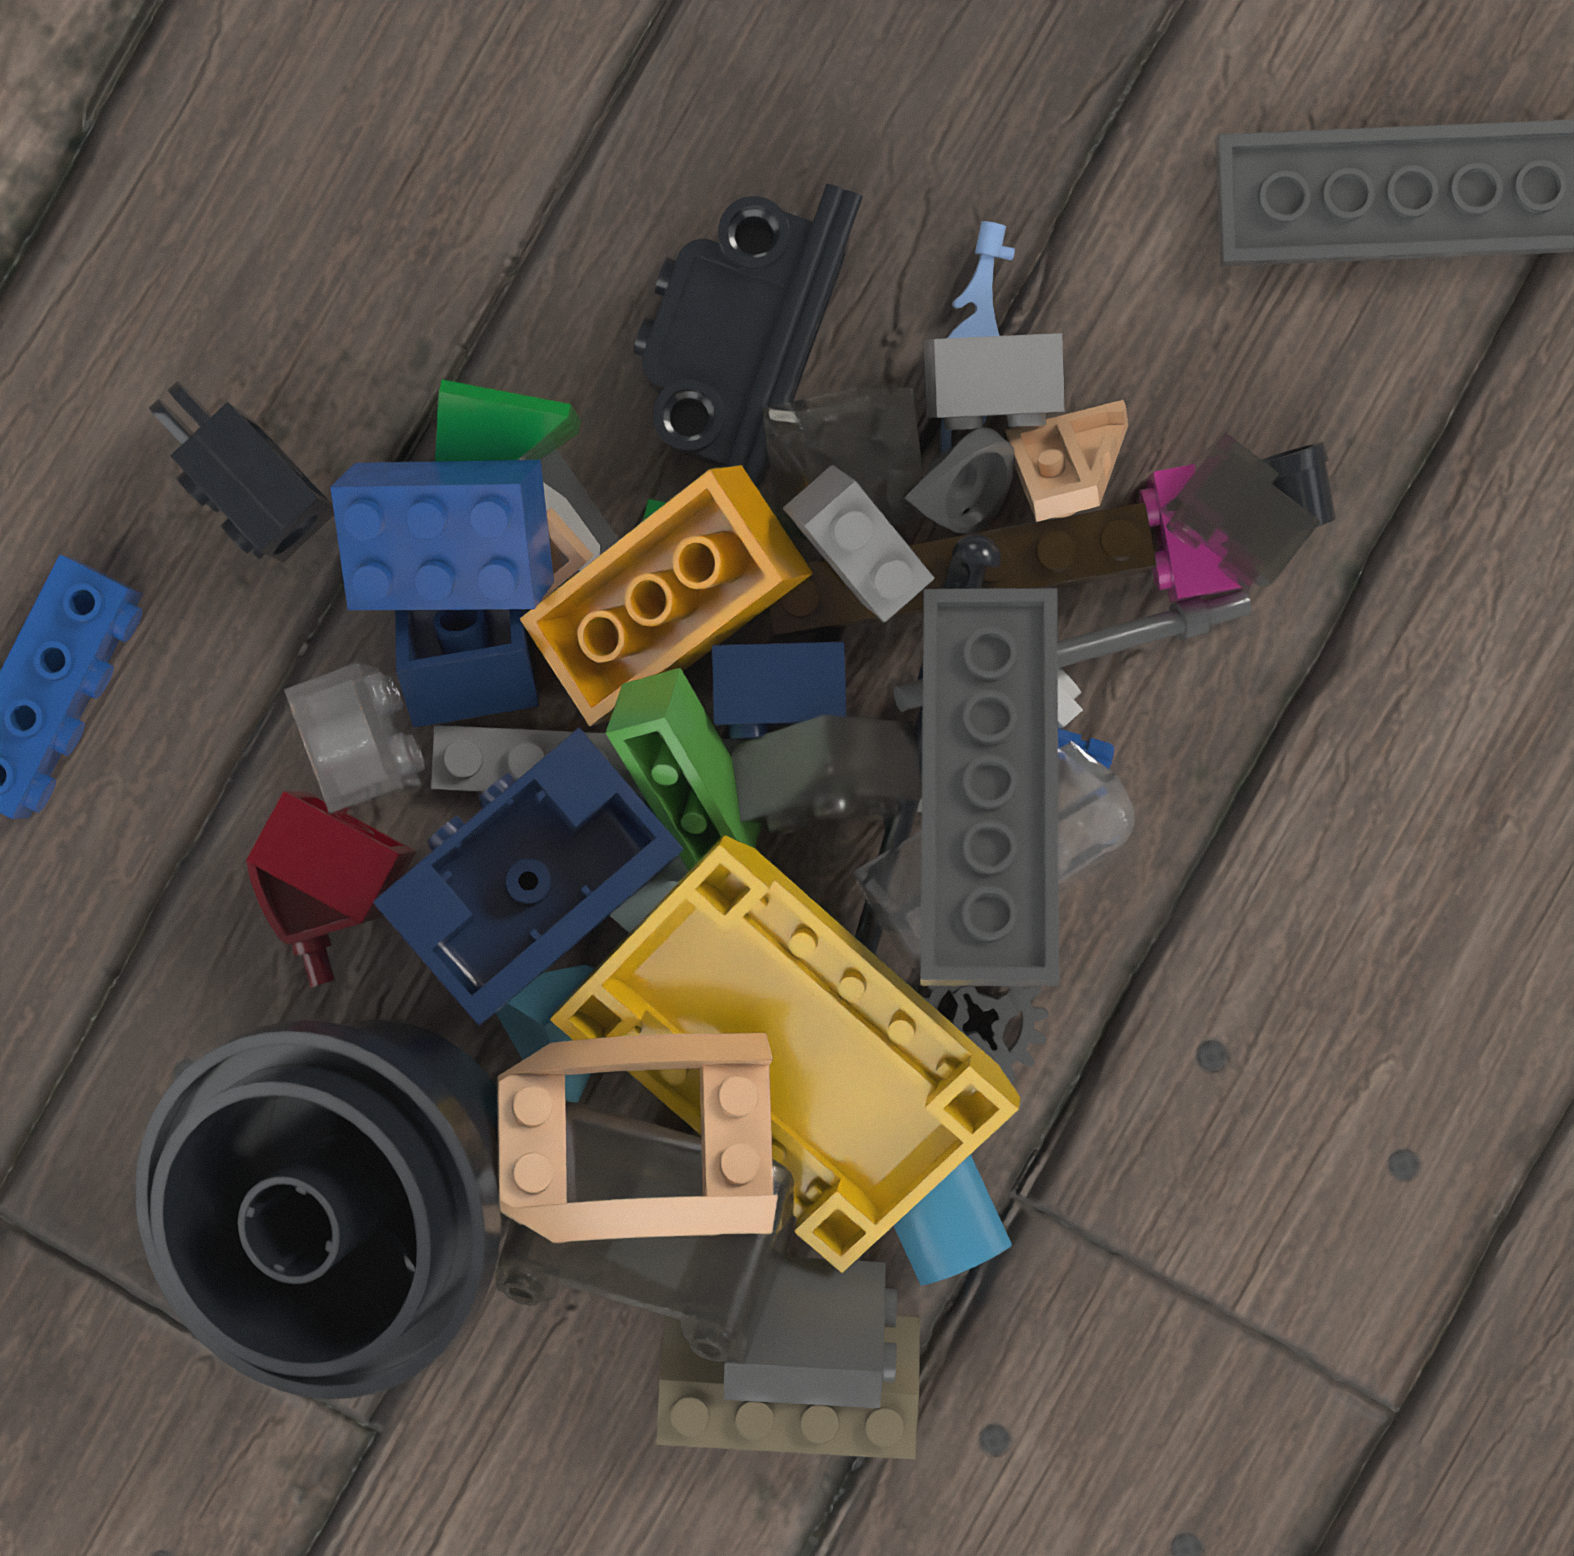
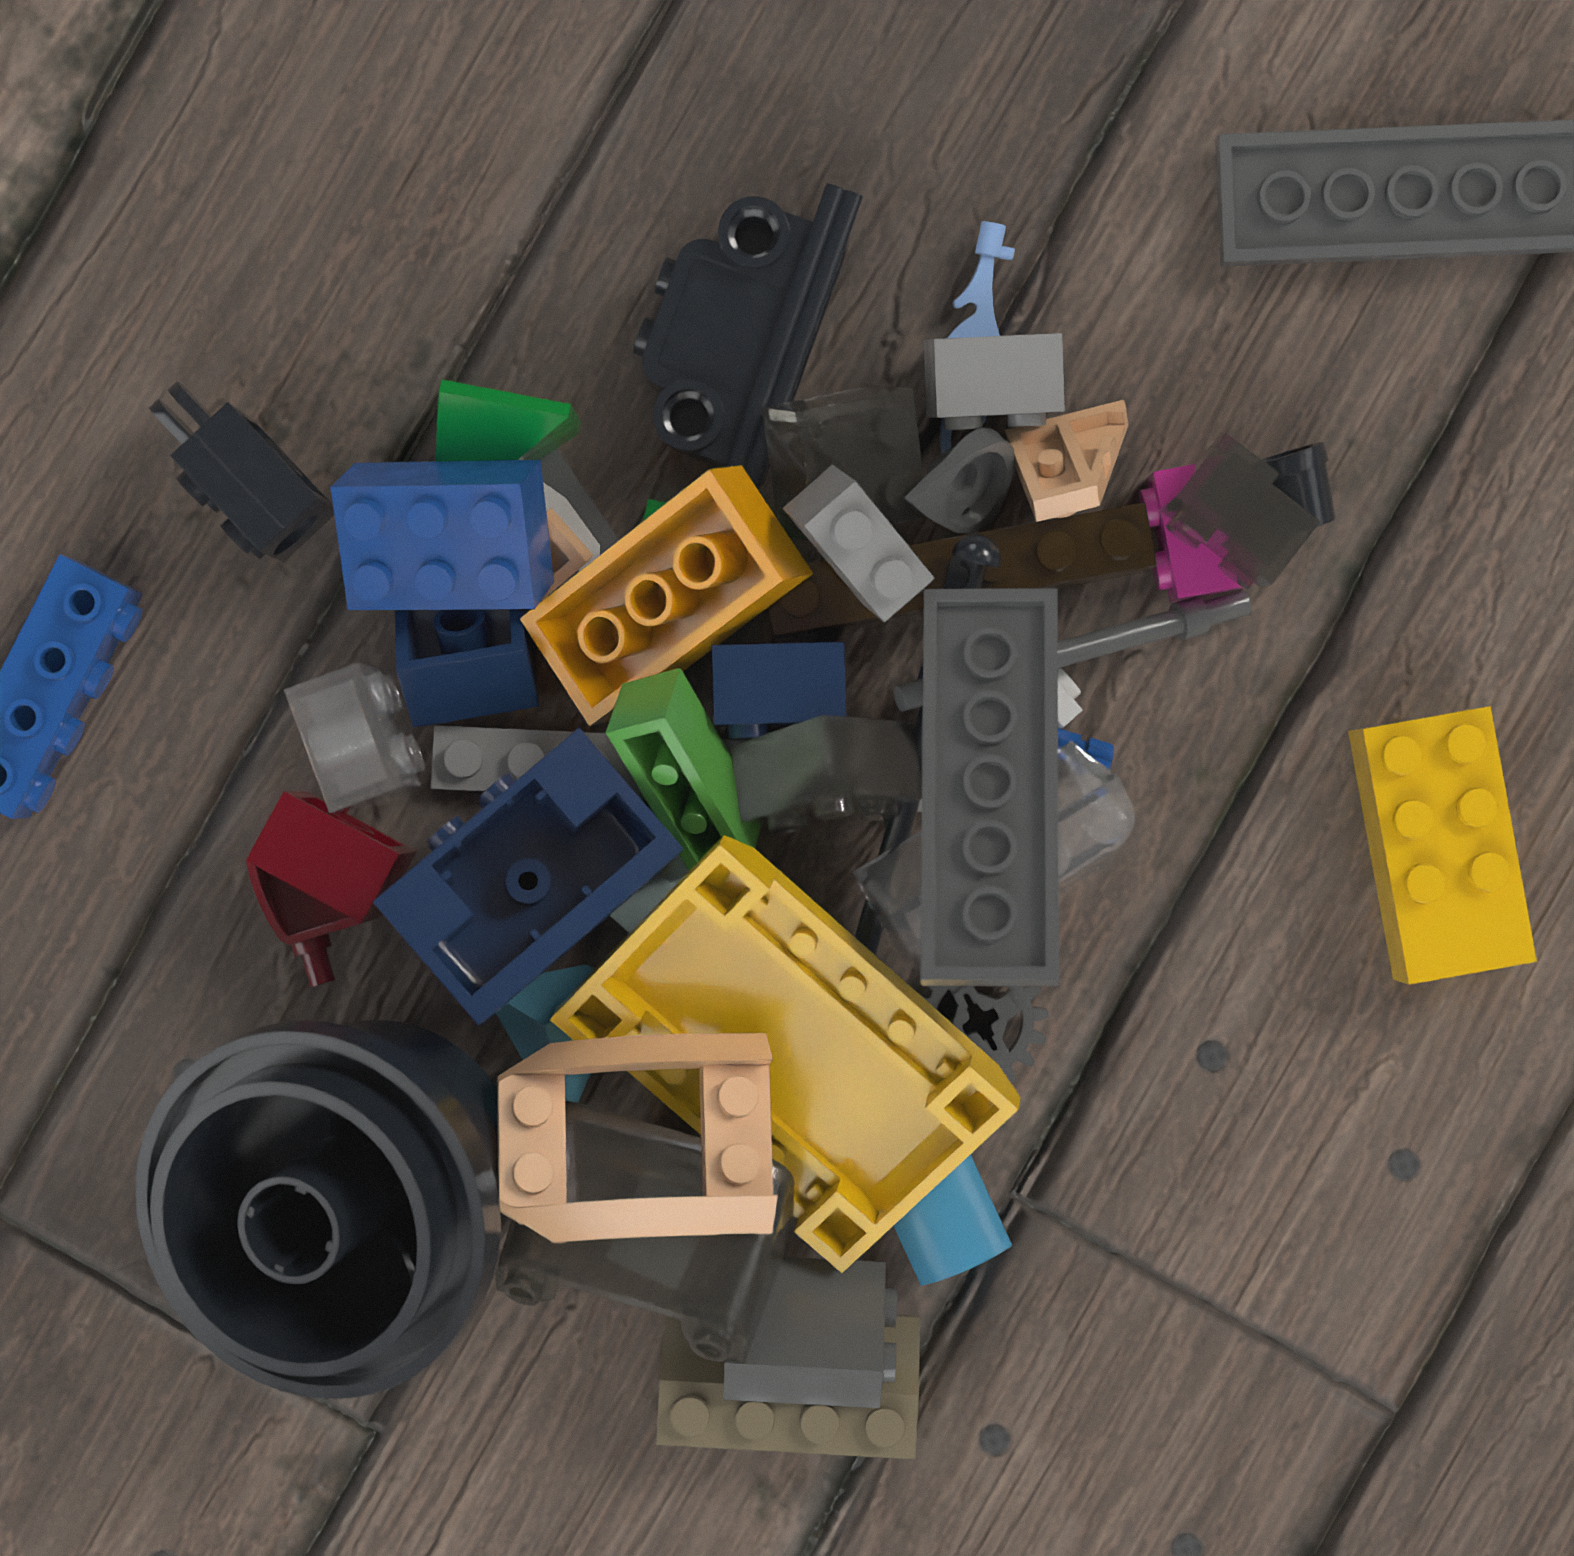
(1442, 846): none -> yellow brick

